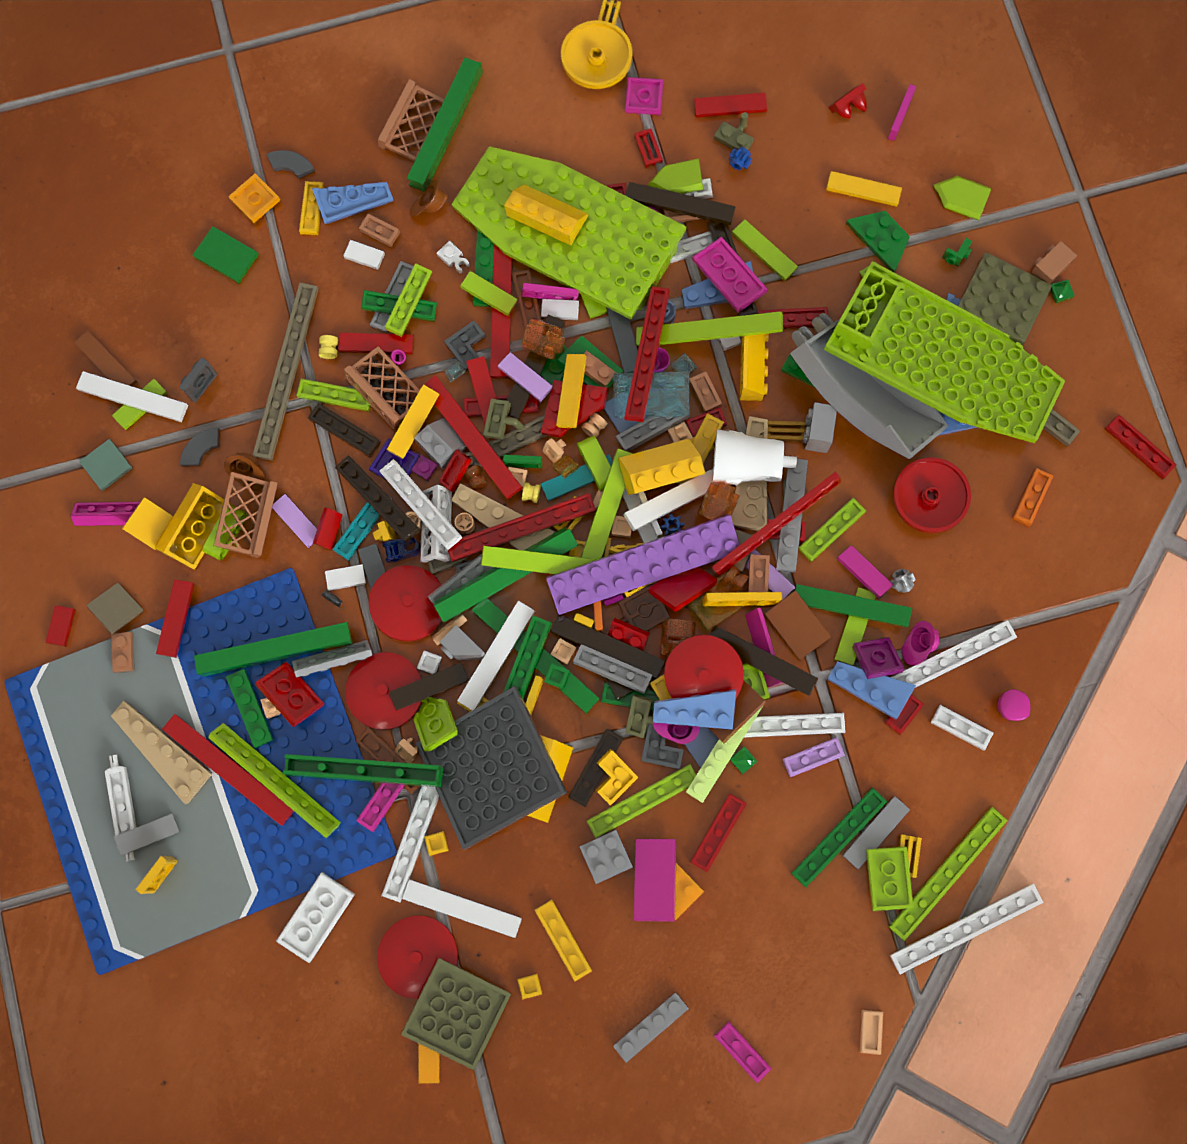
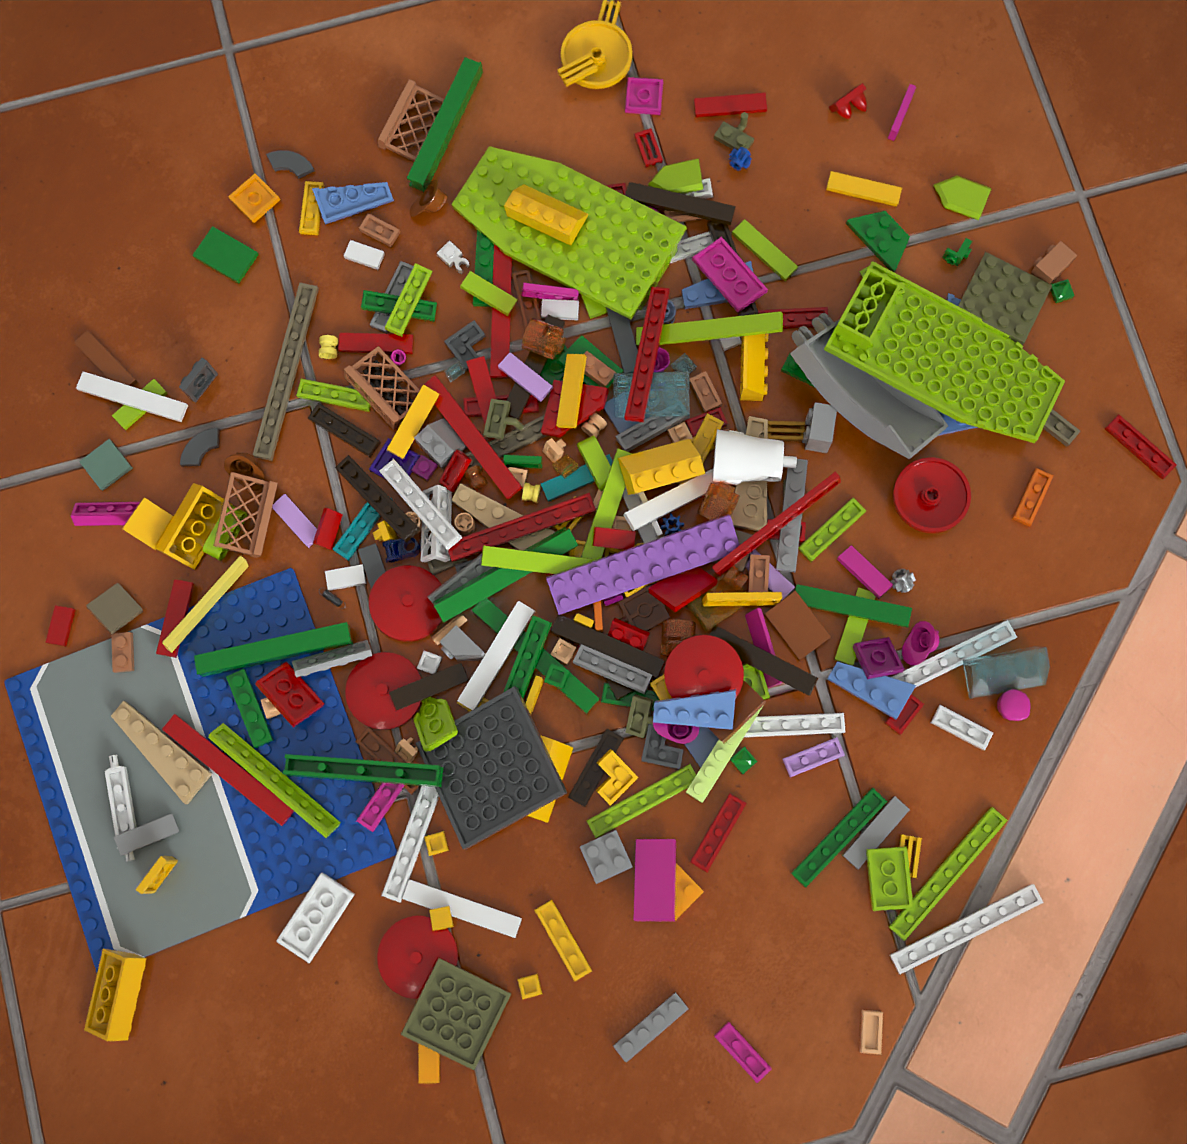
(115, 995): none -> yellow slope
(205, 604): none -> light yellow tile
(441, 918): none -> yellow tile
(576, 67): none -> yellow tile
(613, 538): none -> red slope
(1006, 671): none -> clear light blue slope

